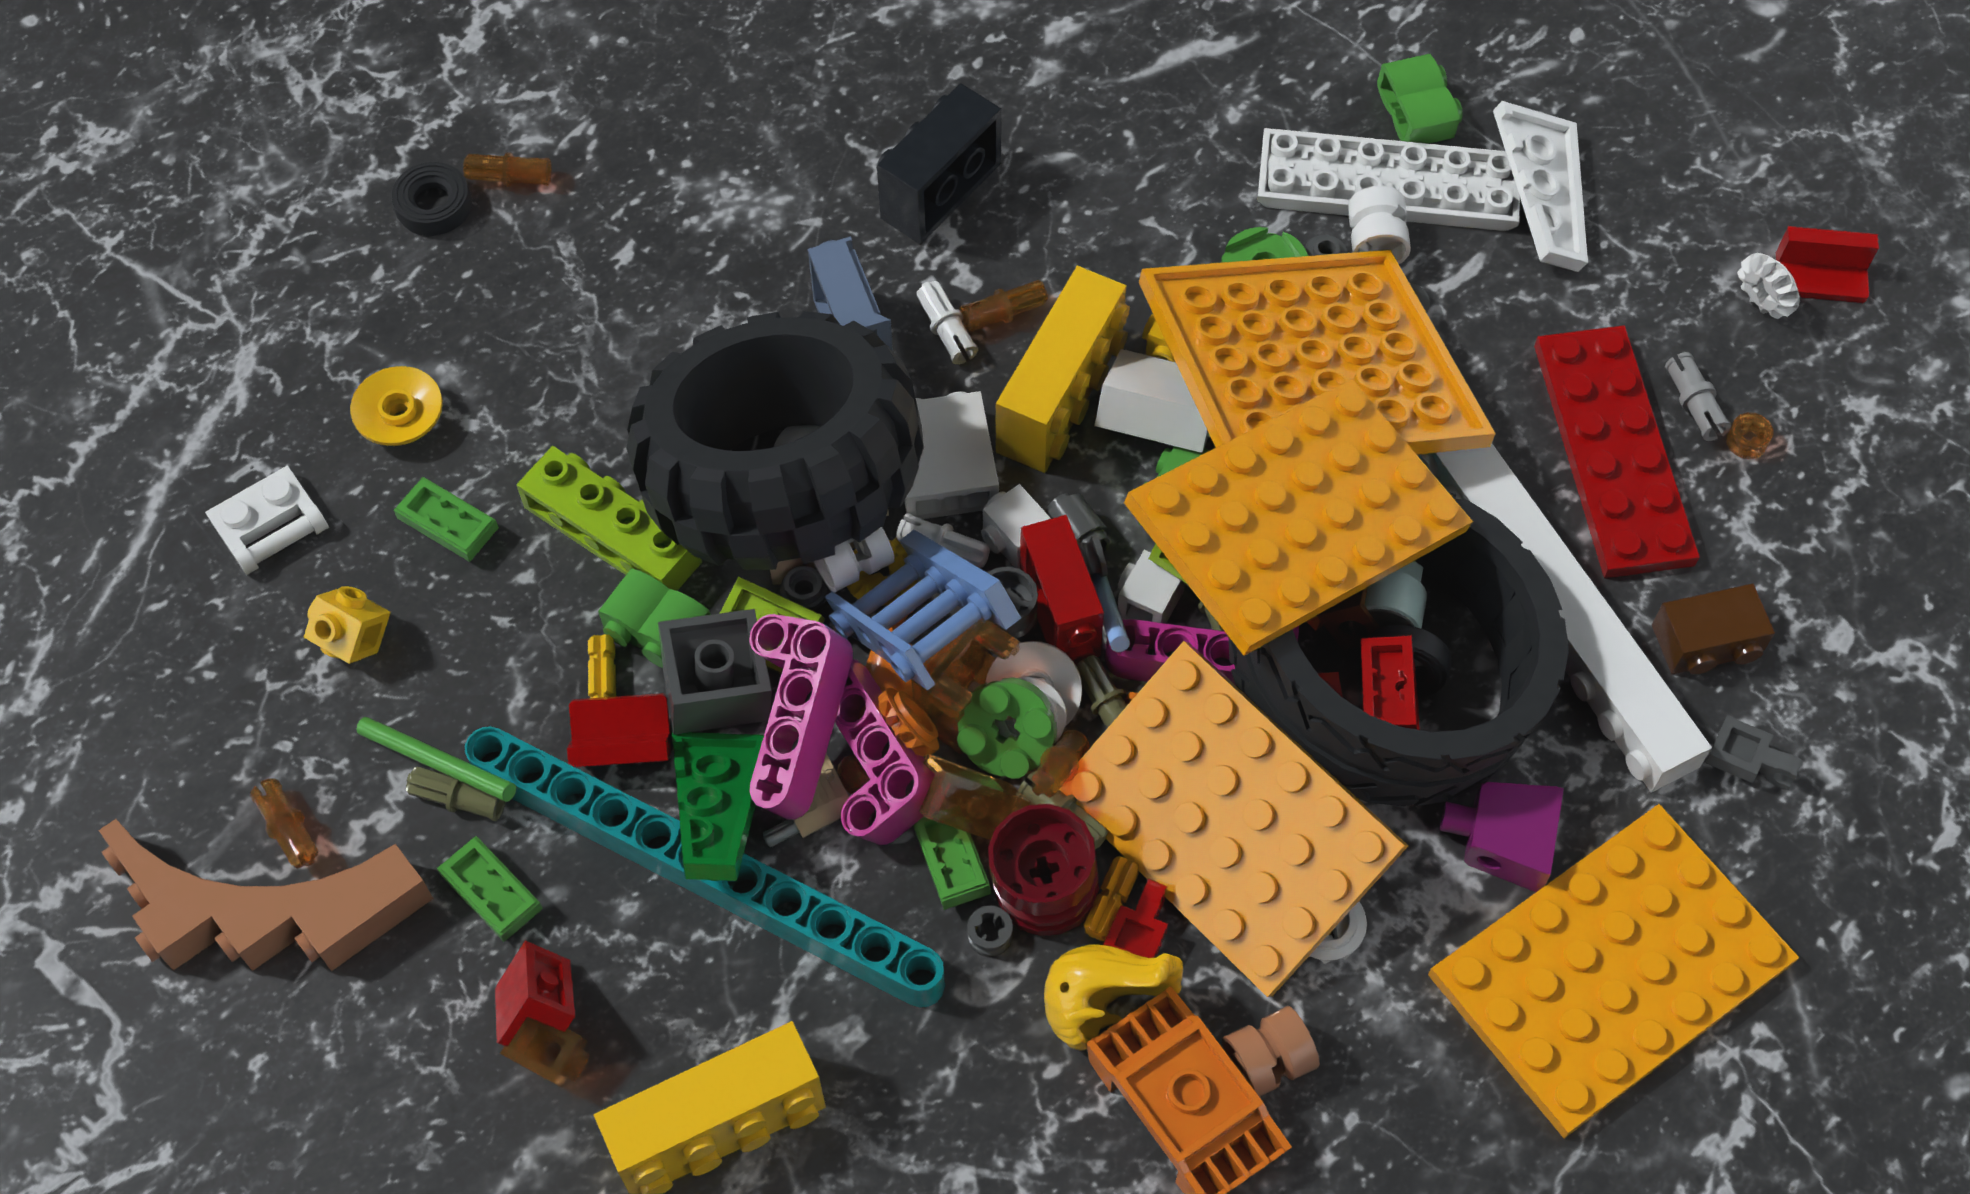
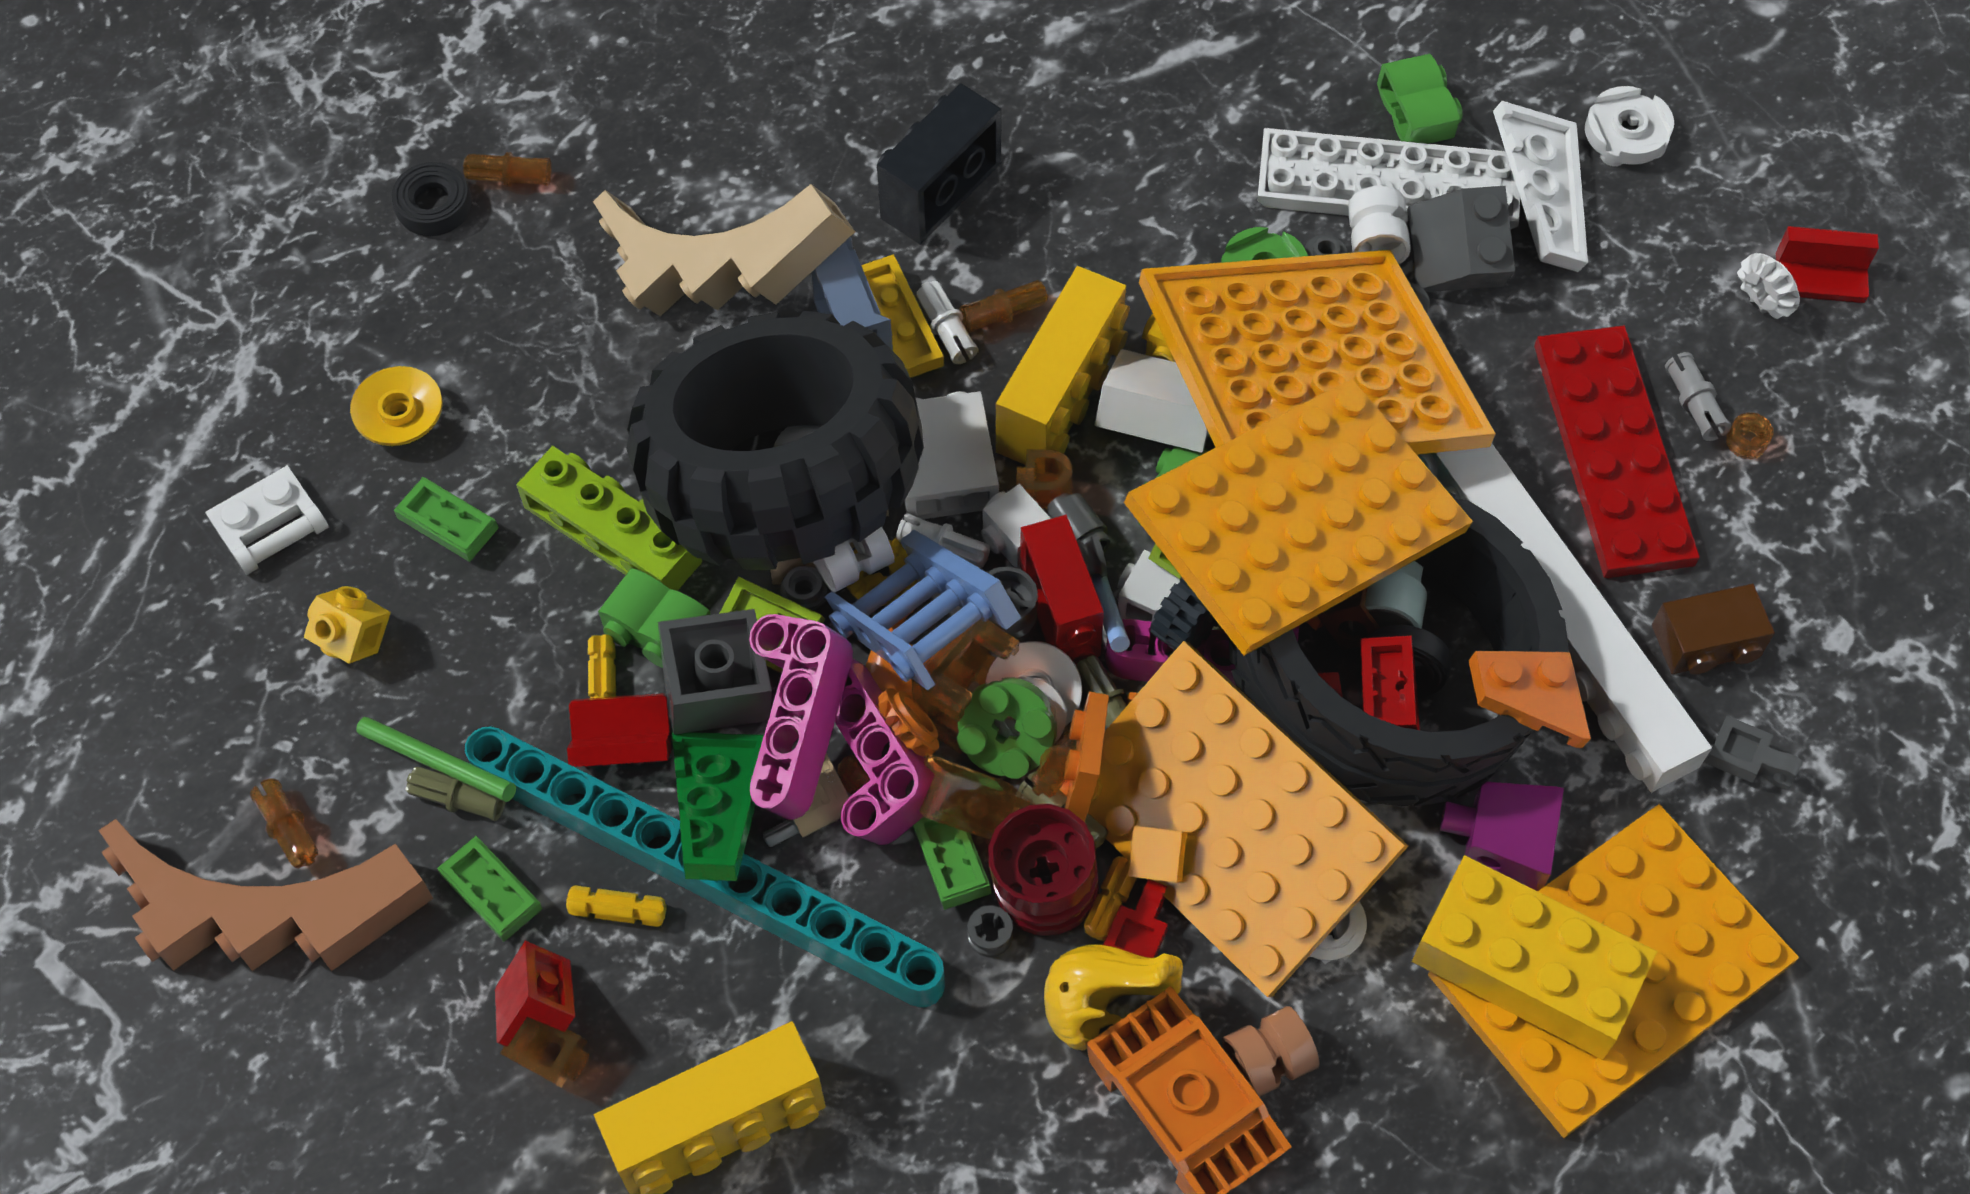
(616, 906): none -> yellow axle
(761, 256): none -> tan arch
(910, 331): none -> yellow plate
(1045, 475): none -> clear orange plate
(1085, 761): none -> orange wing
(1157, 854): none -> light orange tile
(1182, 618): none -> black wheel
(1462, 240): none -> dark grey slope
(1532, 689): none -> orange wing
(1534, 957): none -> yellow brick
(1623, 145): none -> white plate

